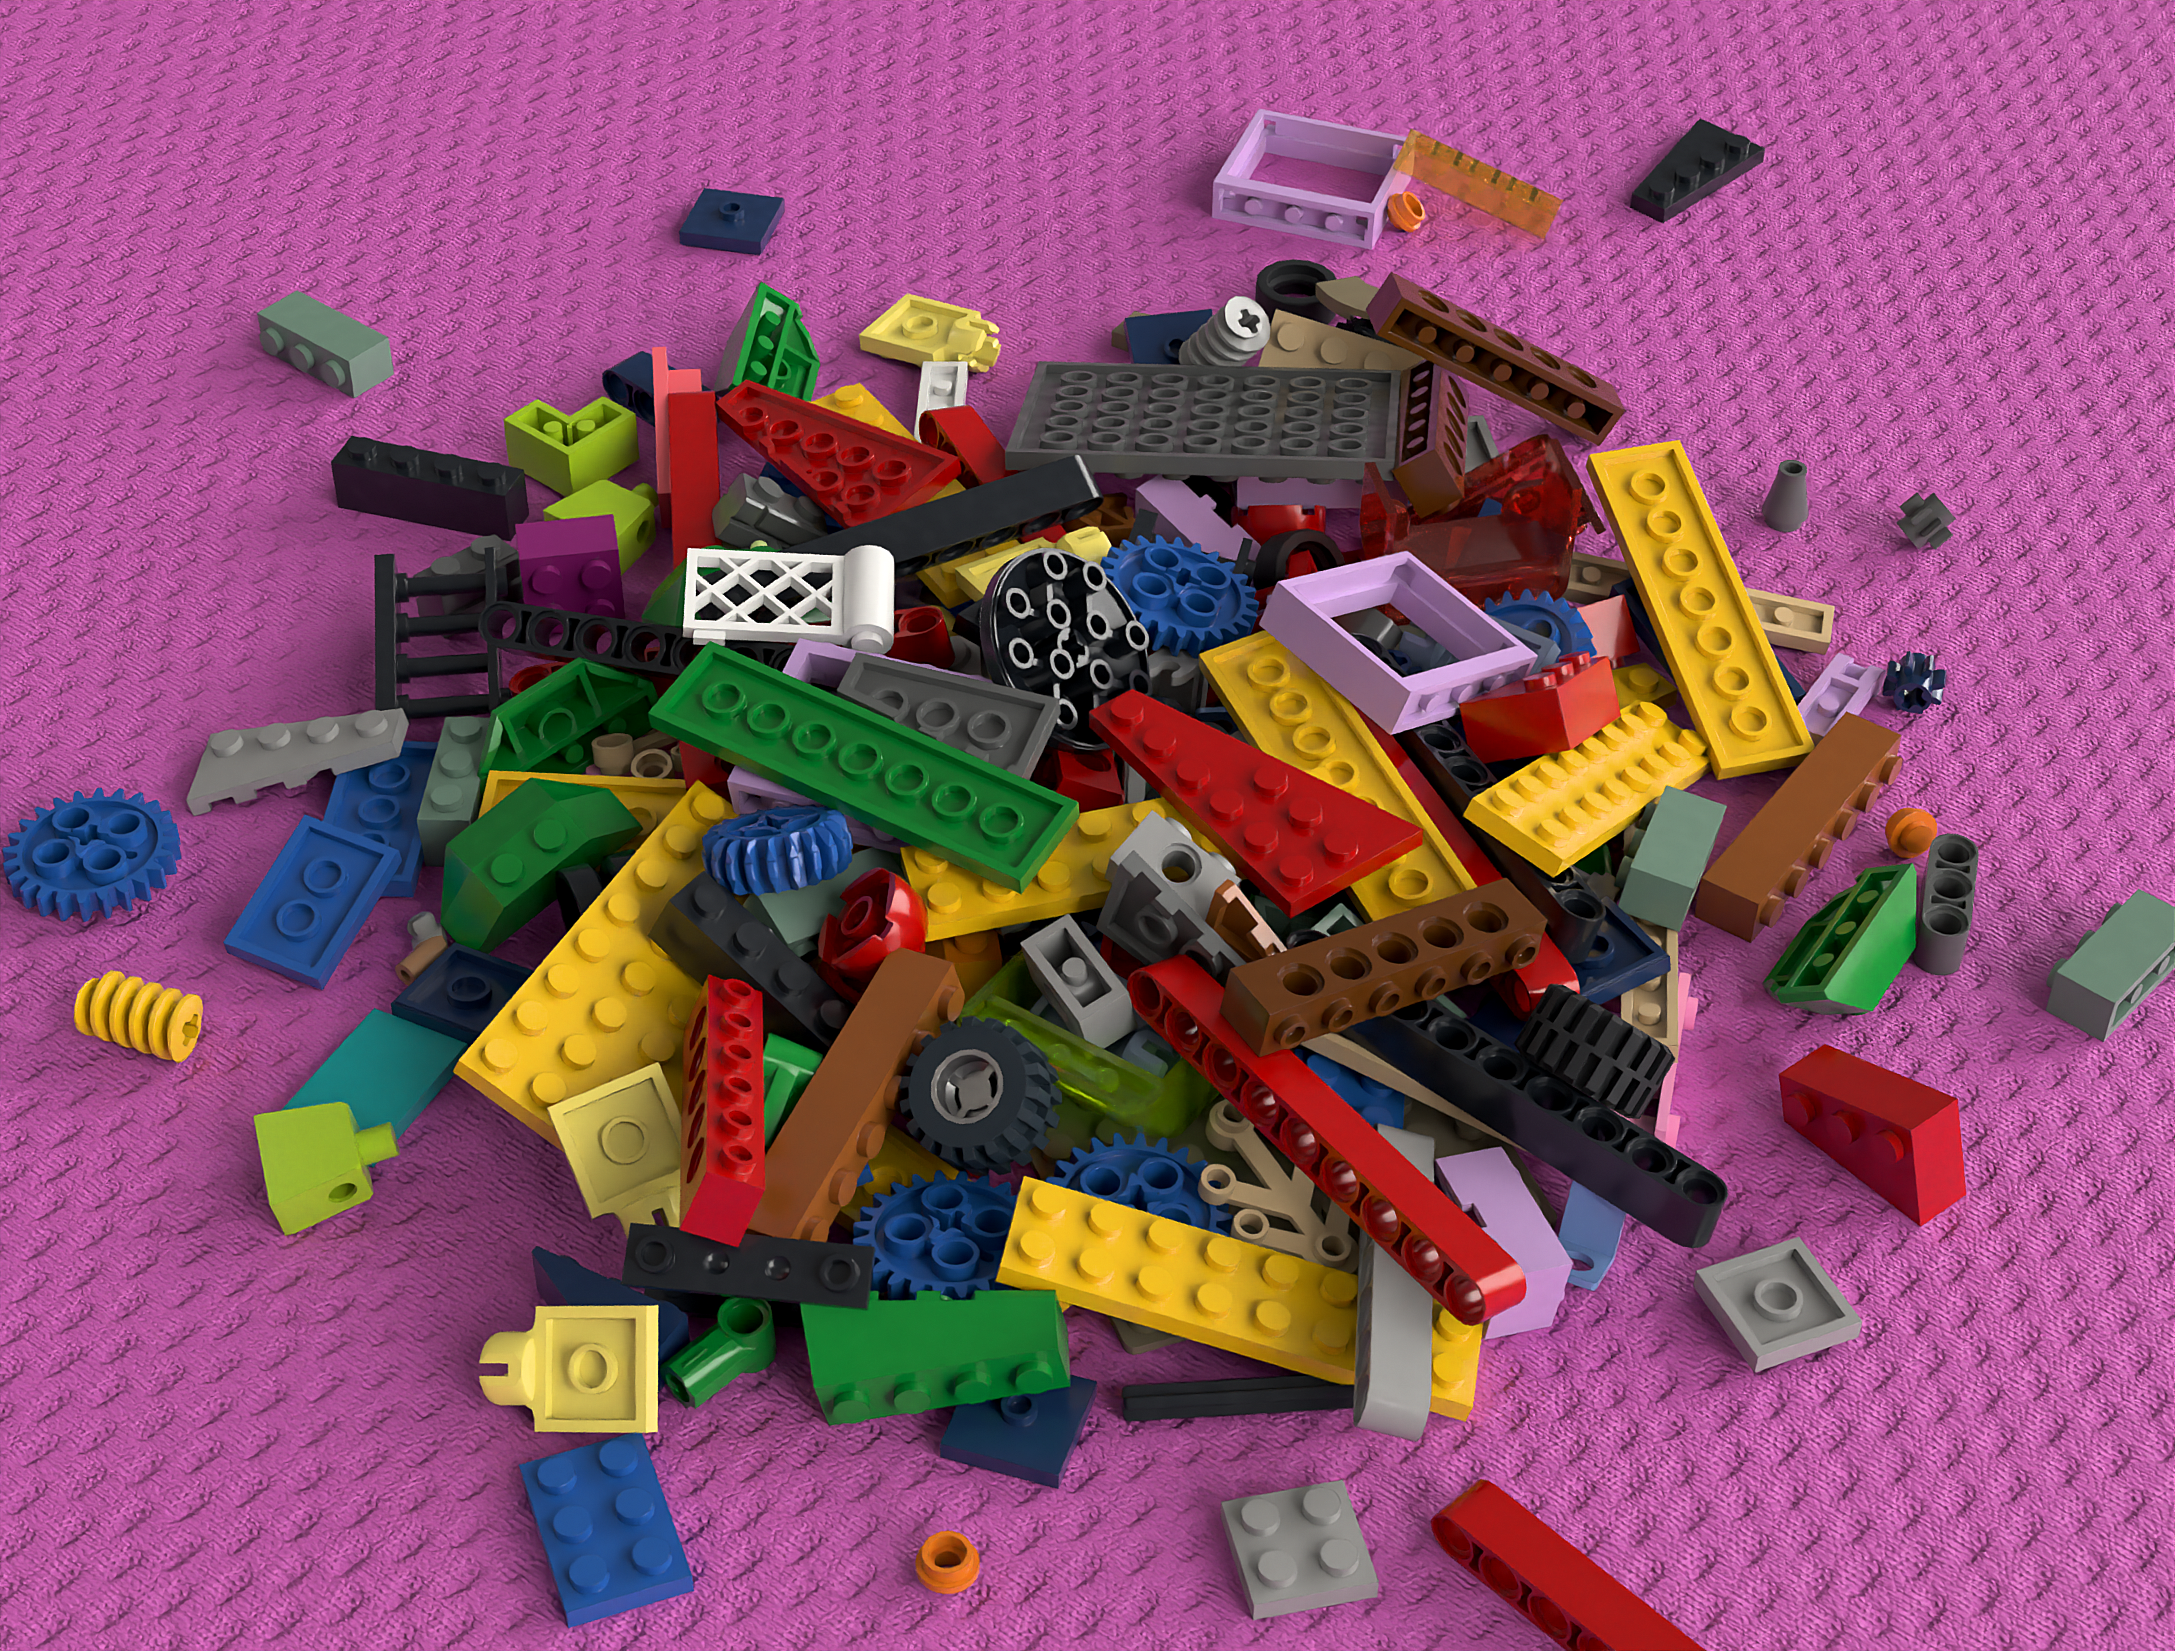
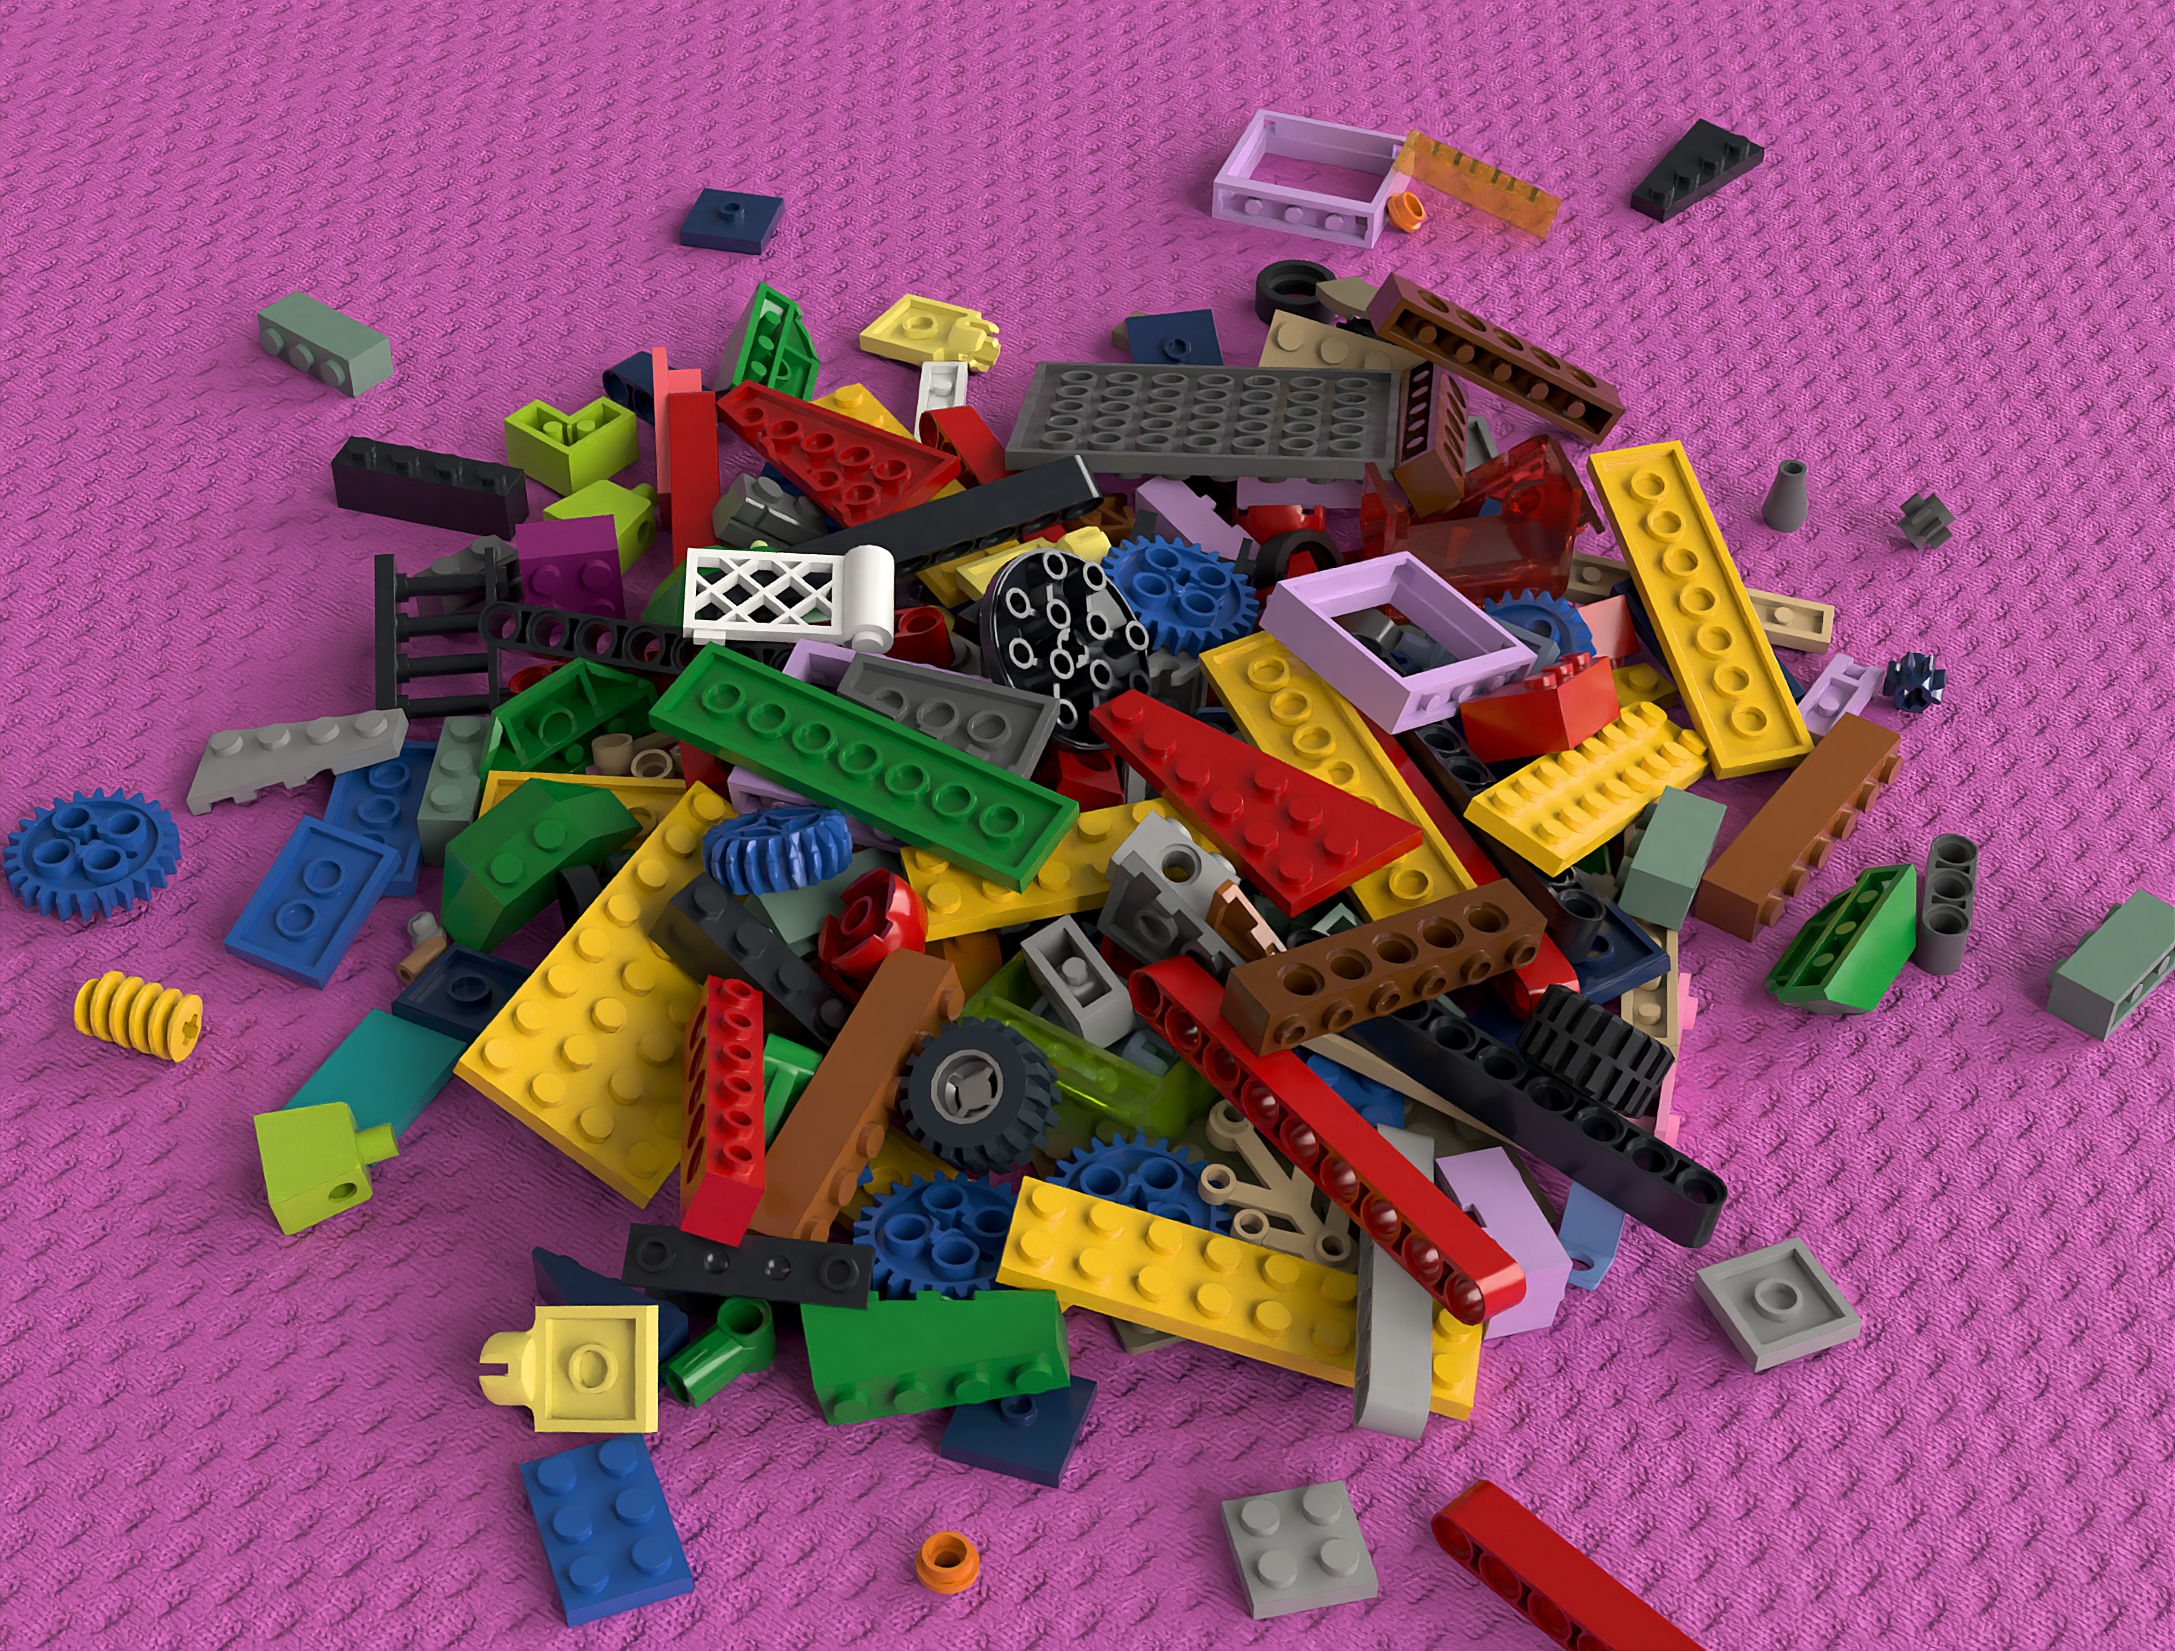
(625, 1147): light yellow plate -> none
(1228, 336): light grey piece -> none
(1233, 1397): black axle -> none
(1879, 1128): red wedge -> none
(1910, 832): orange plate -> none

